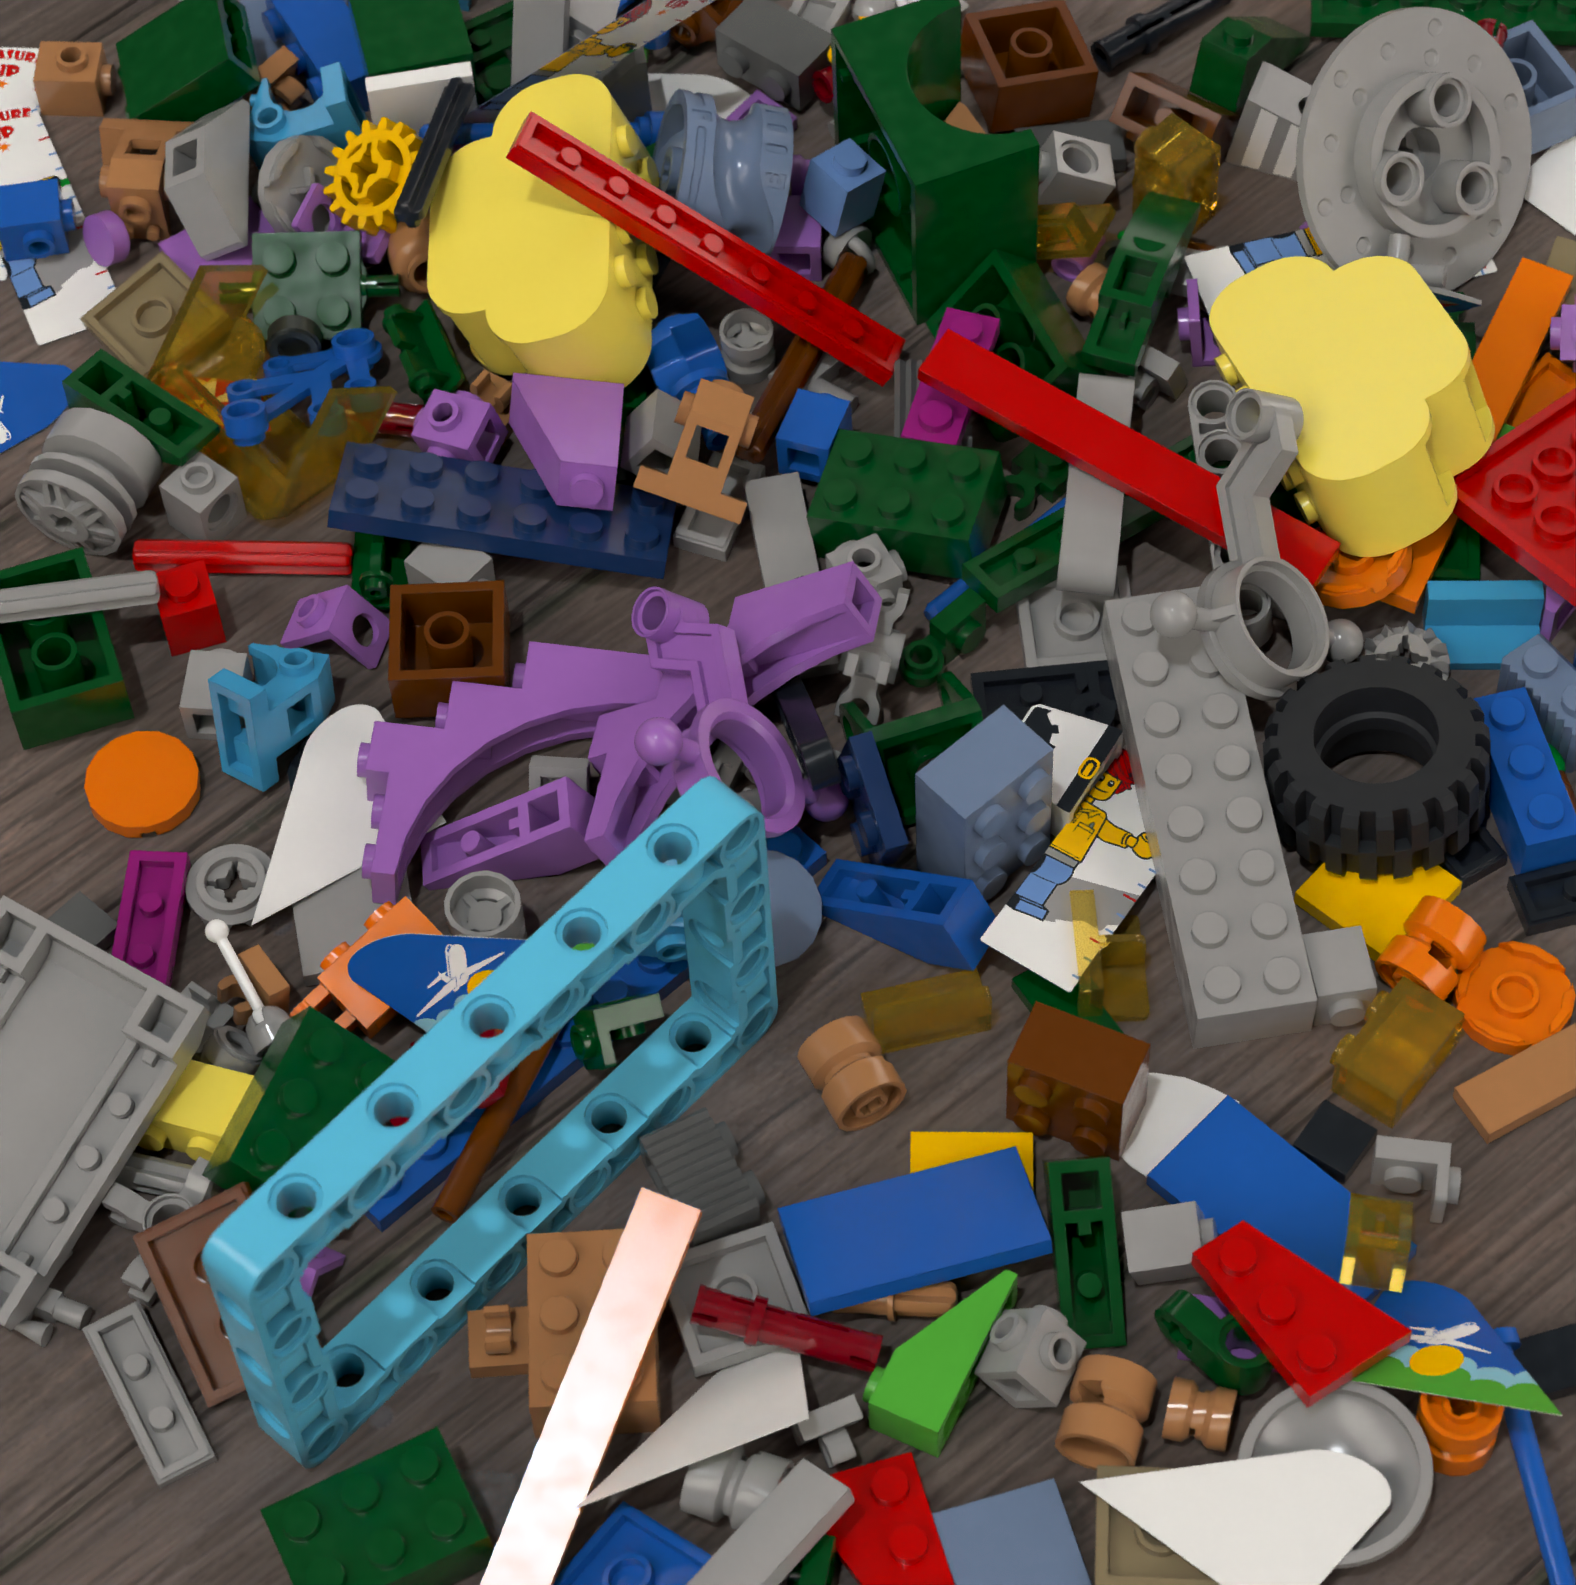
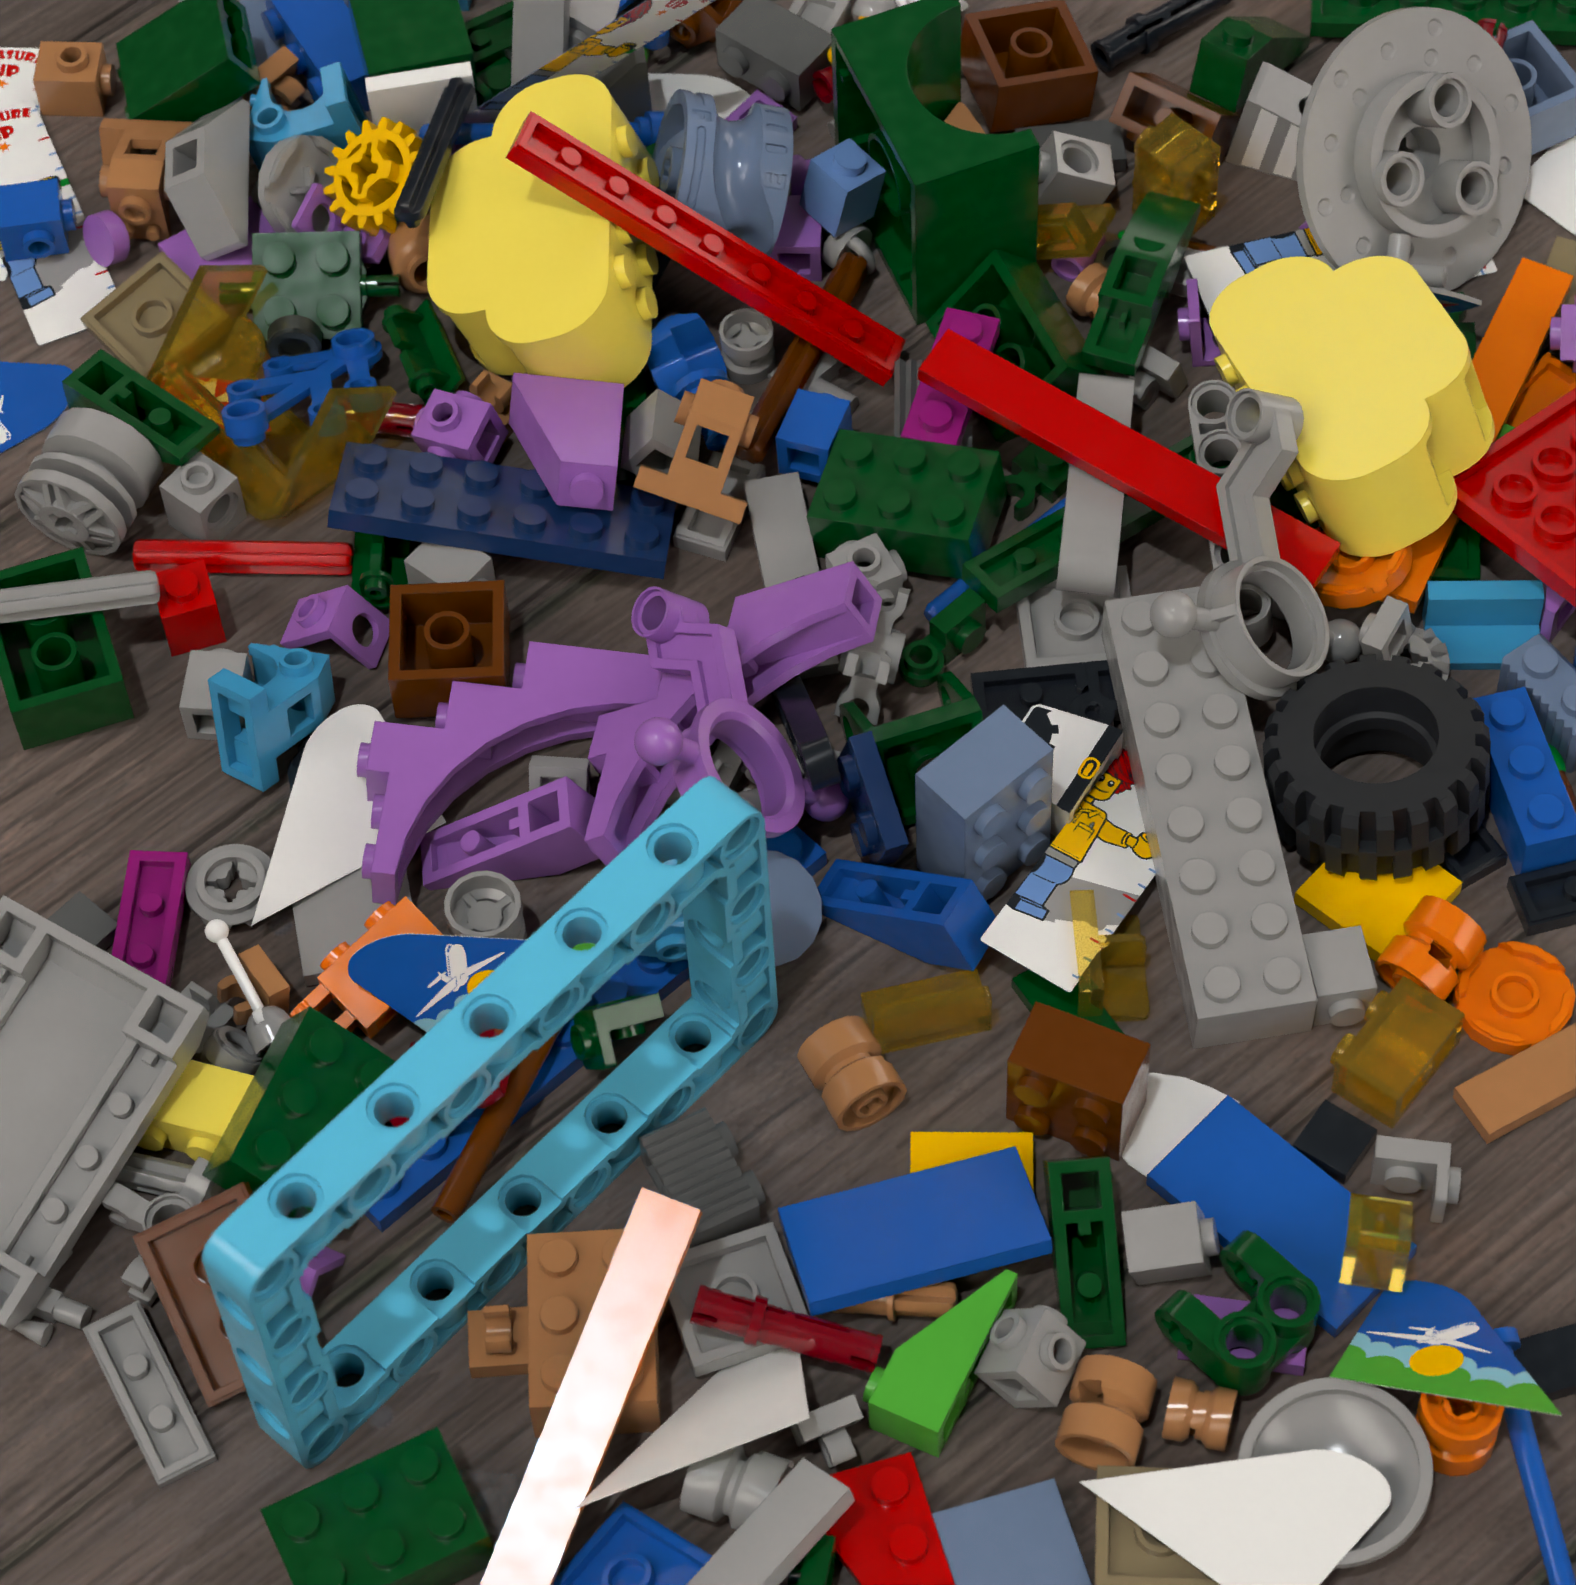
(143, 783): orange tile -> none
(1295, 1313): red wing -> none
(1387, 630): none -> light grey plate

